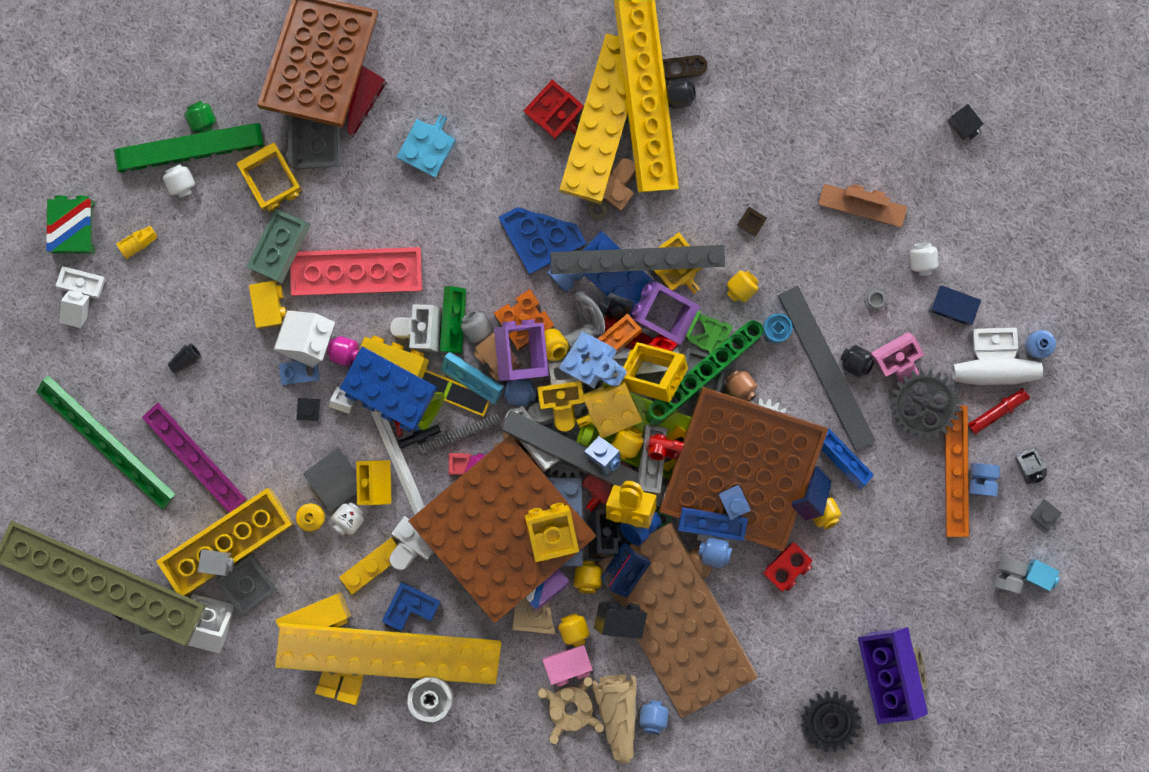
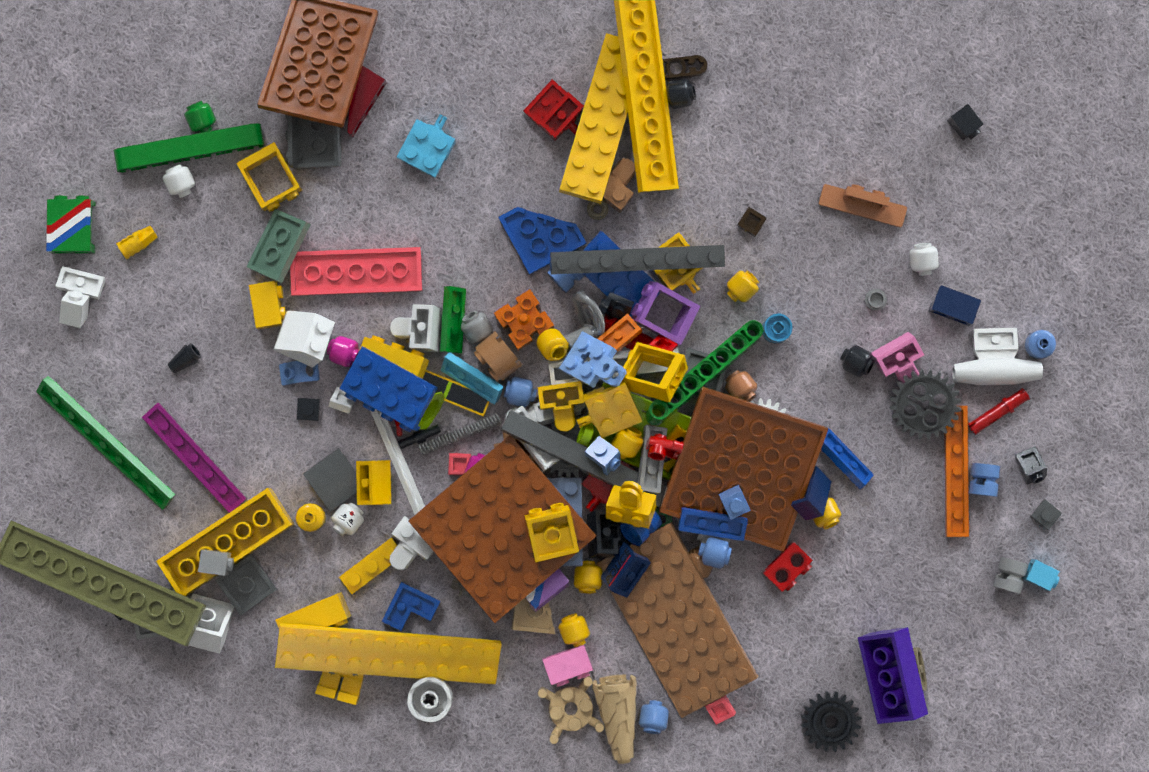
(537, 350): medium lavender window -> none
(620, 620): black brick -> none
(714, 333): bright green piece -> none
(720, 710): none -> coral plate
(826, 368): dark grey tile -> none

